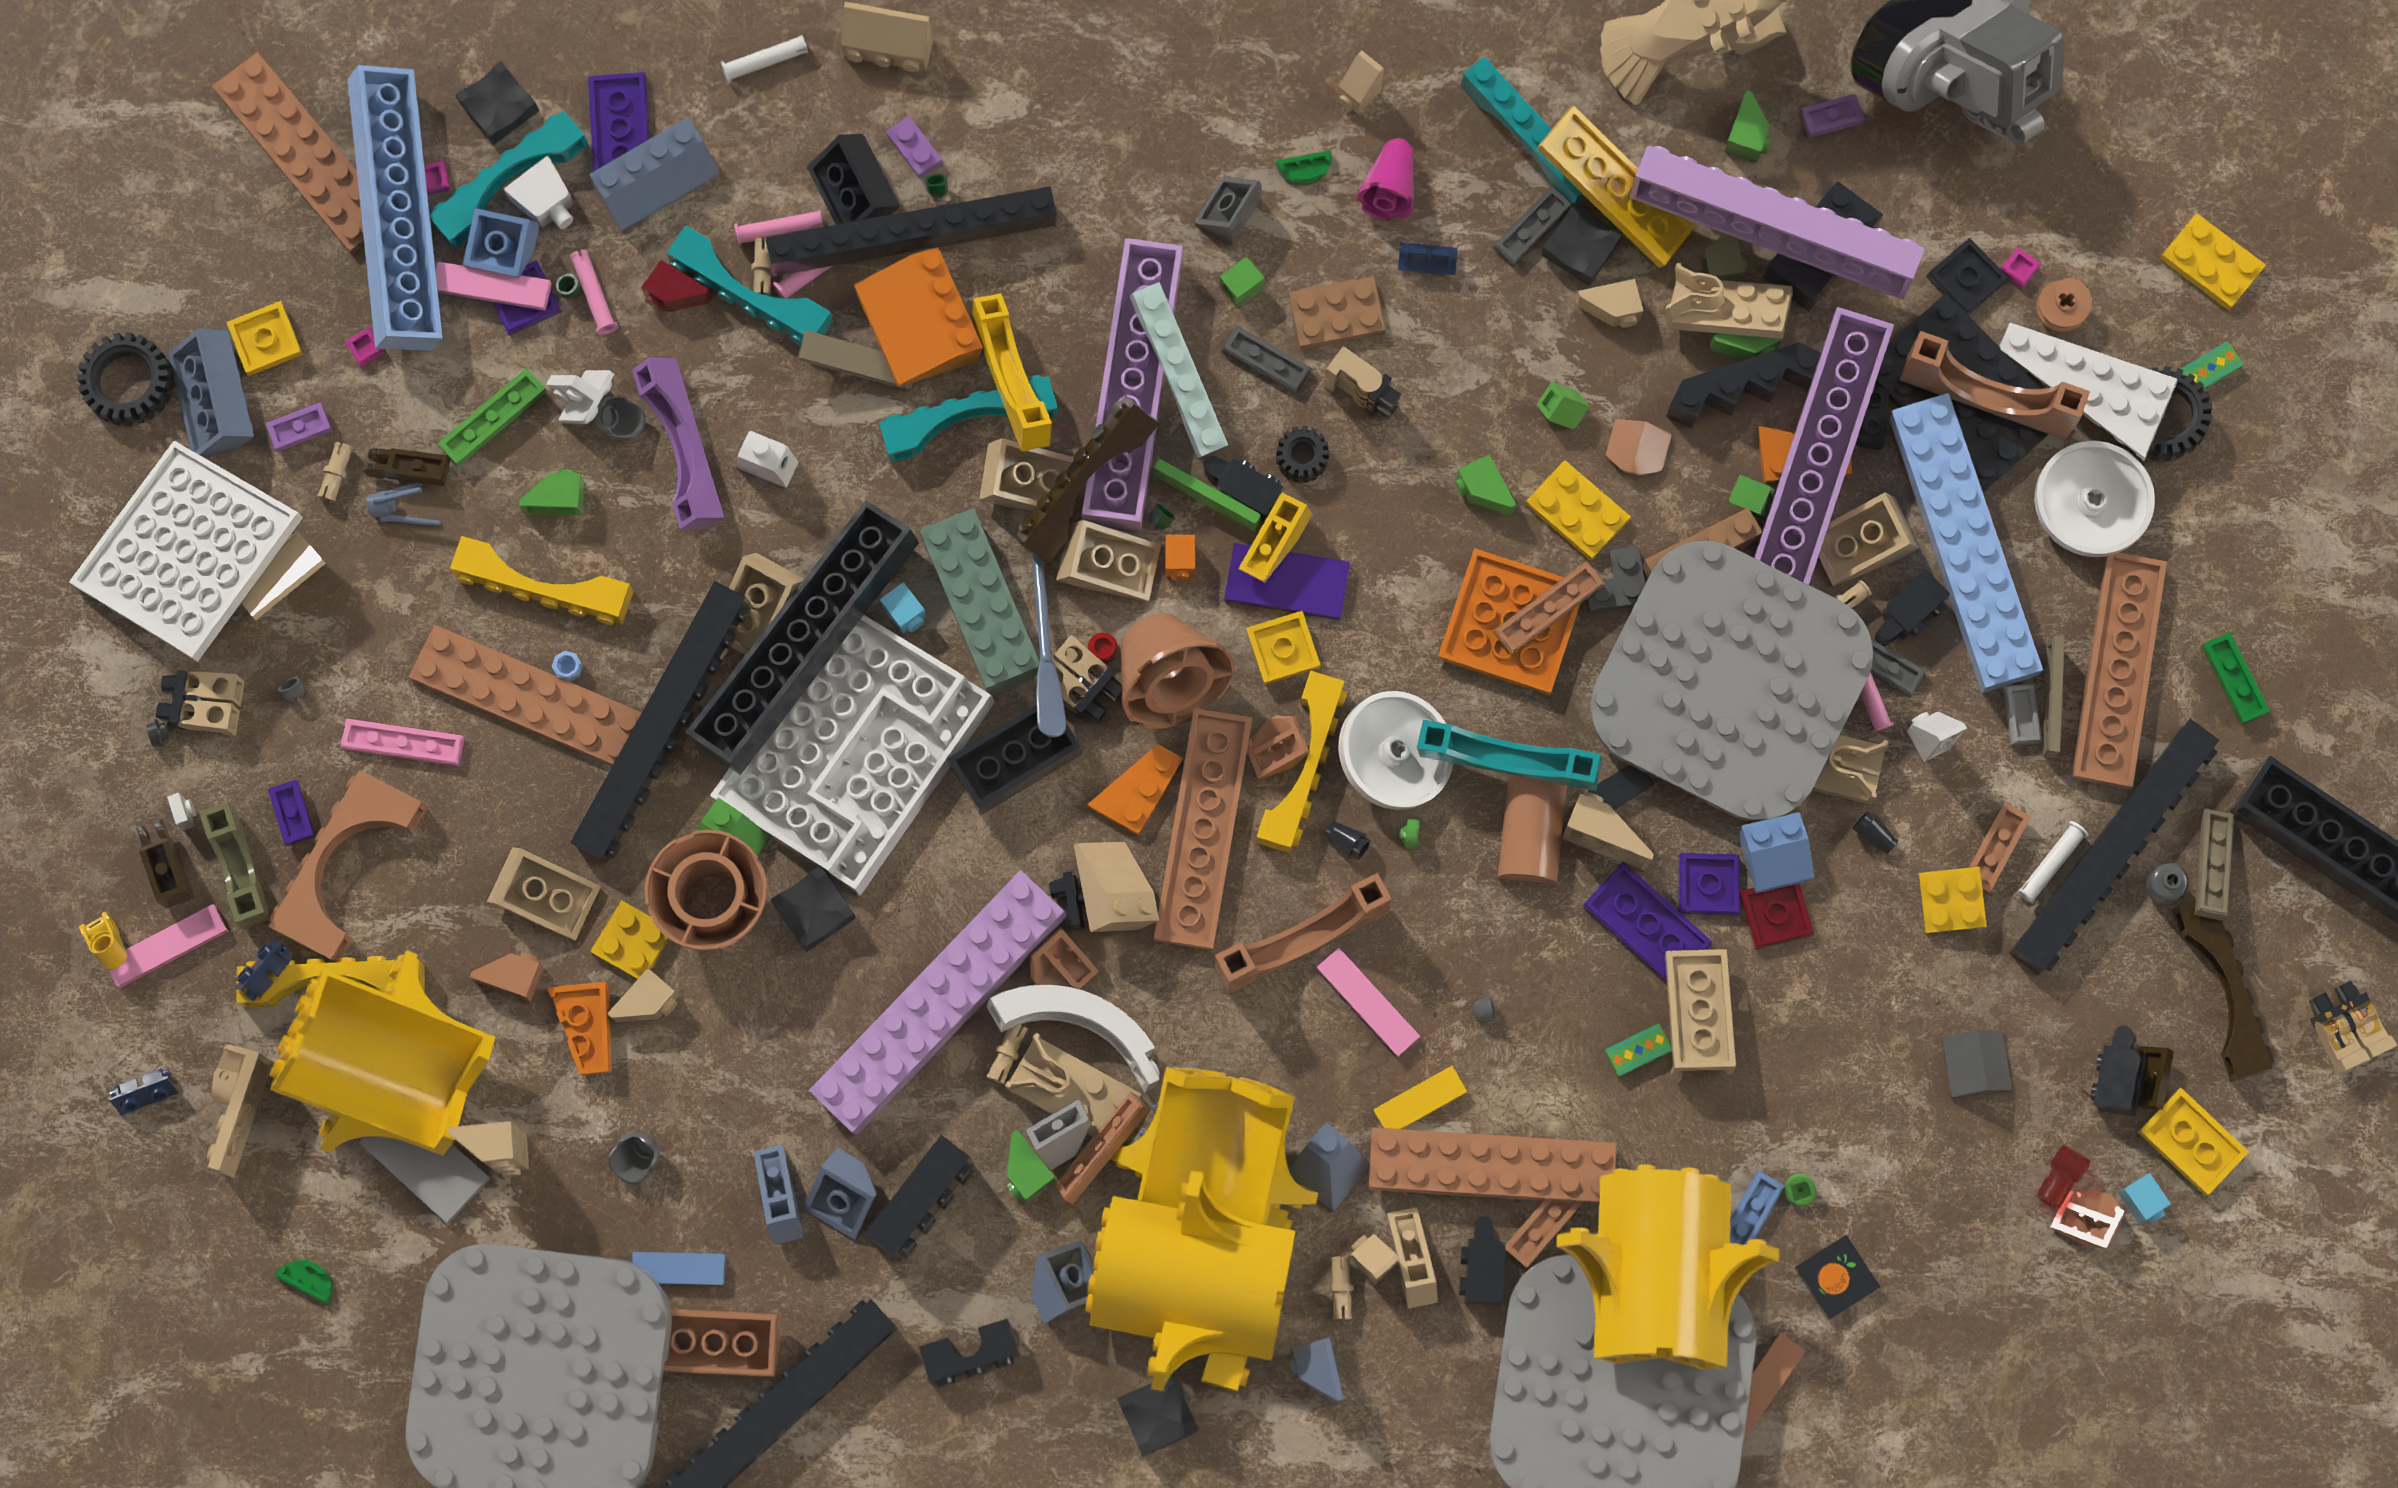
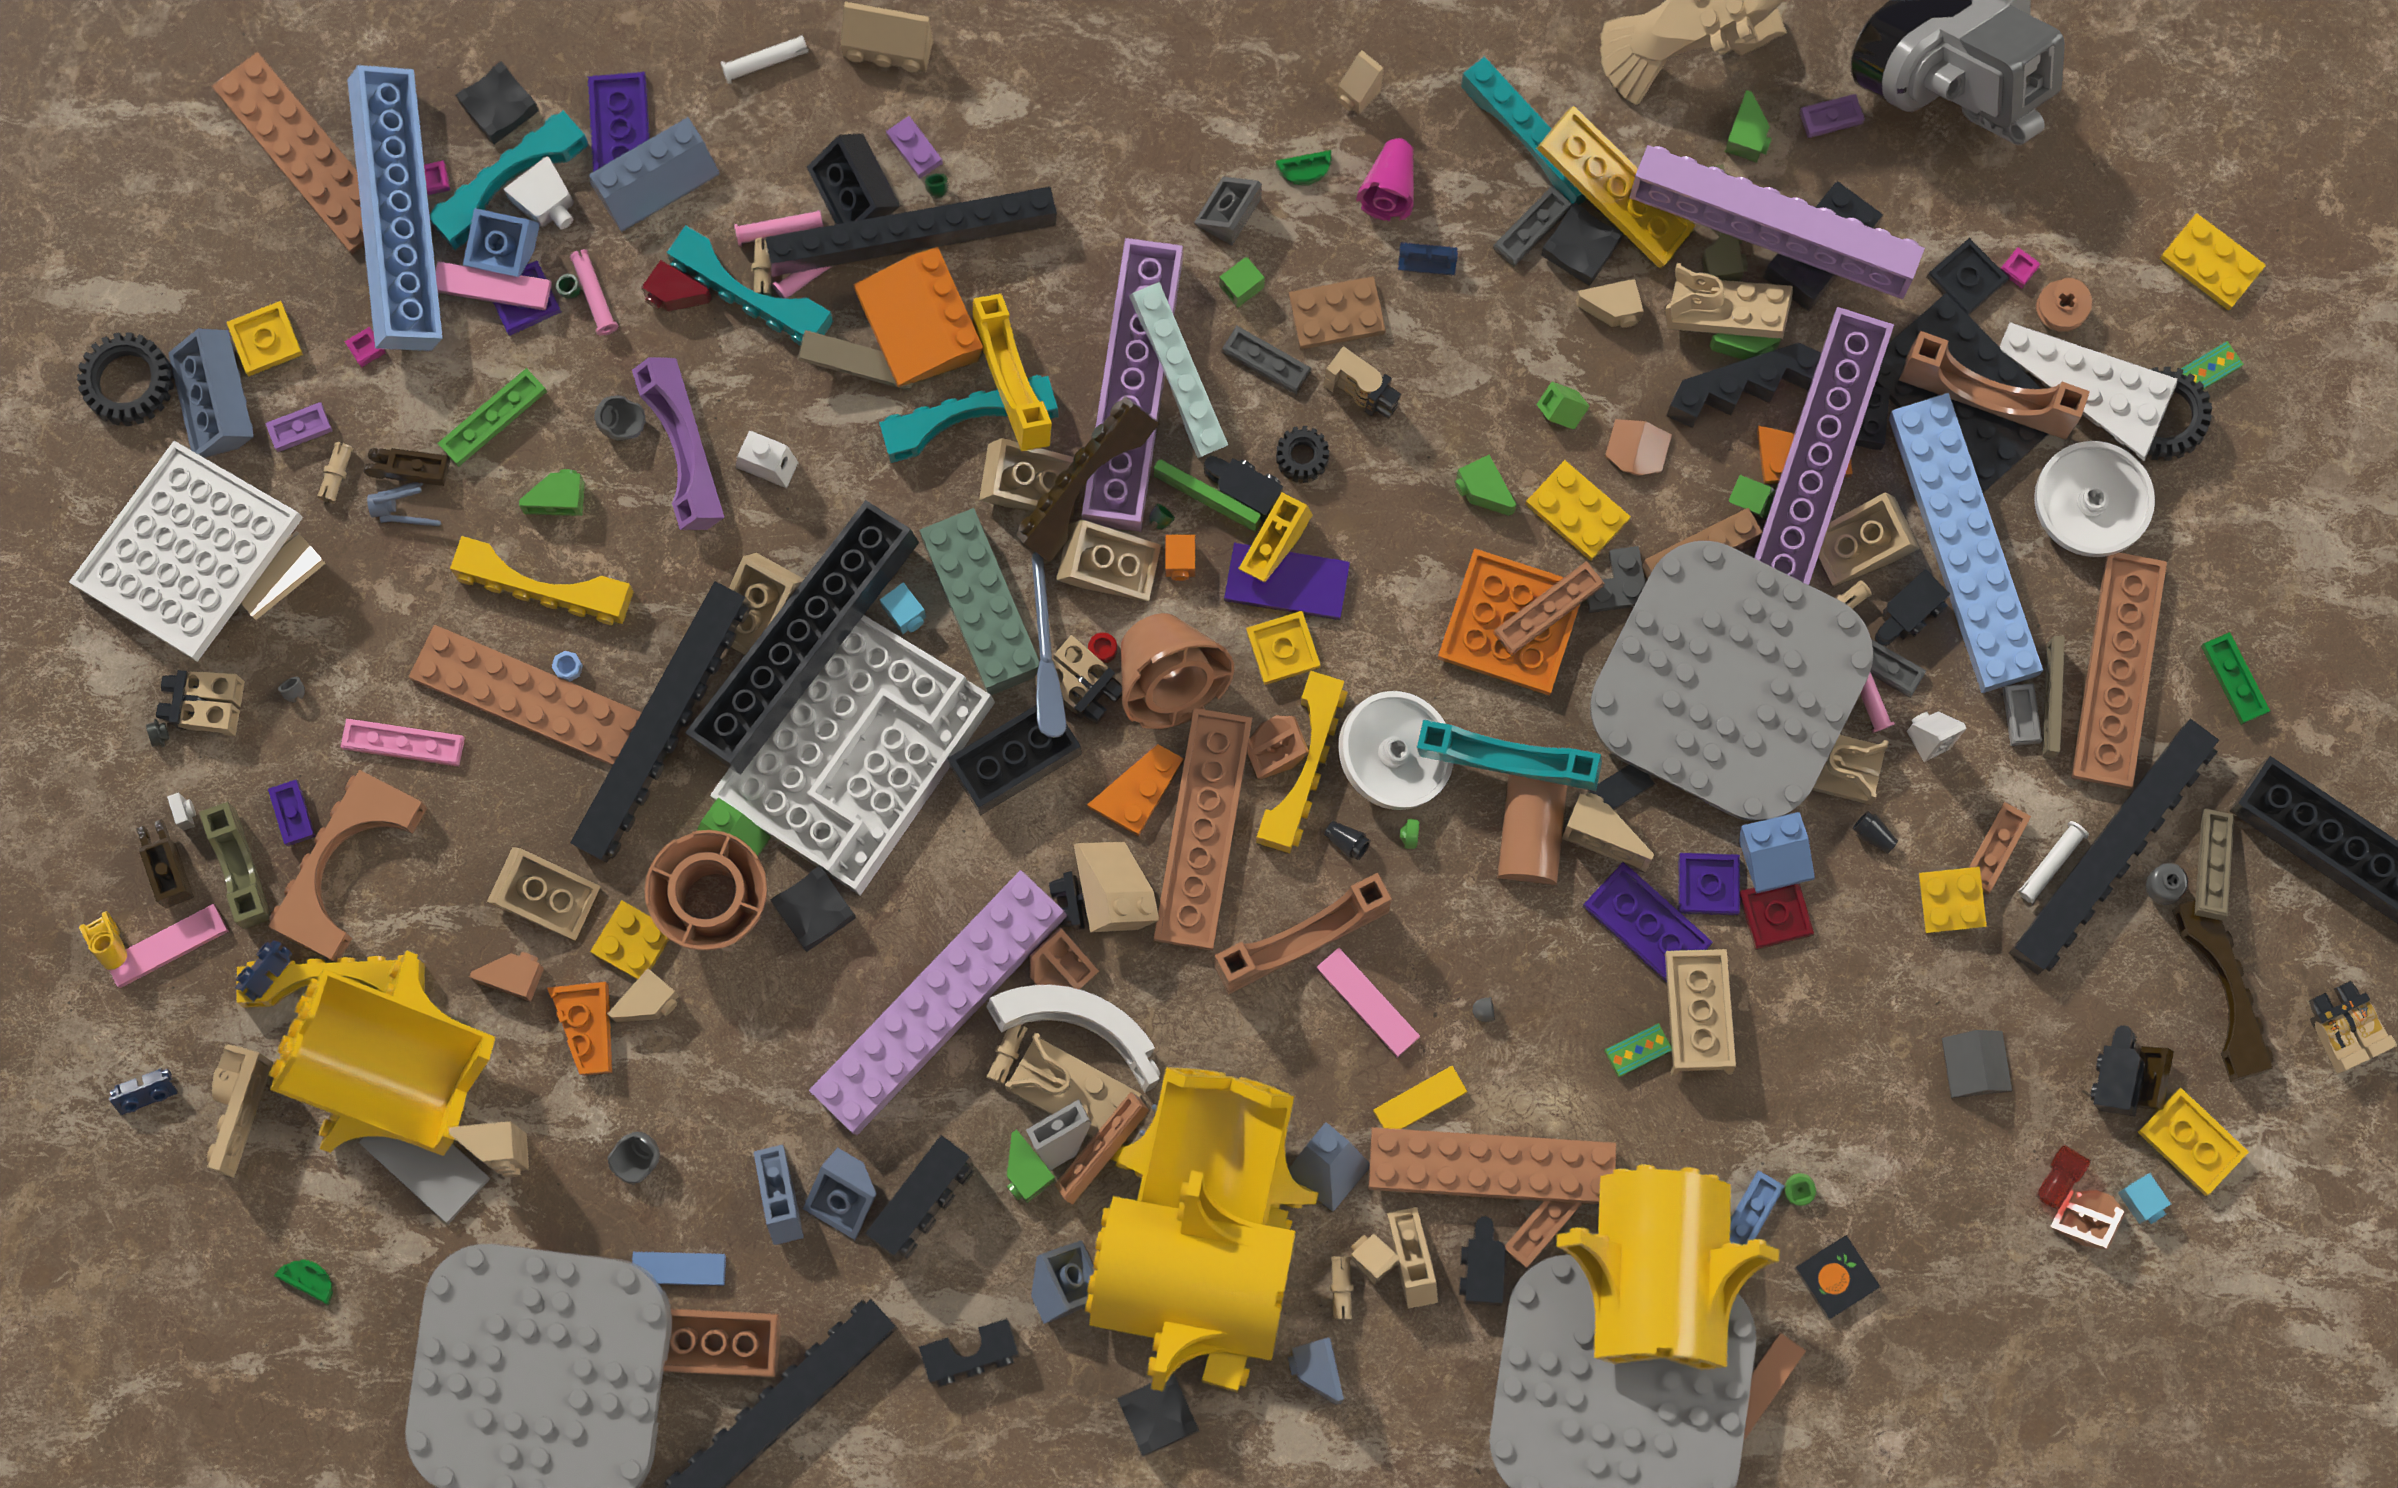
(581, 394): white bracket -> none

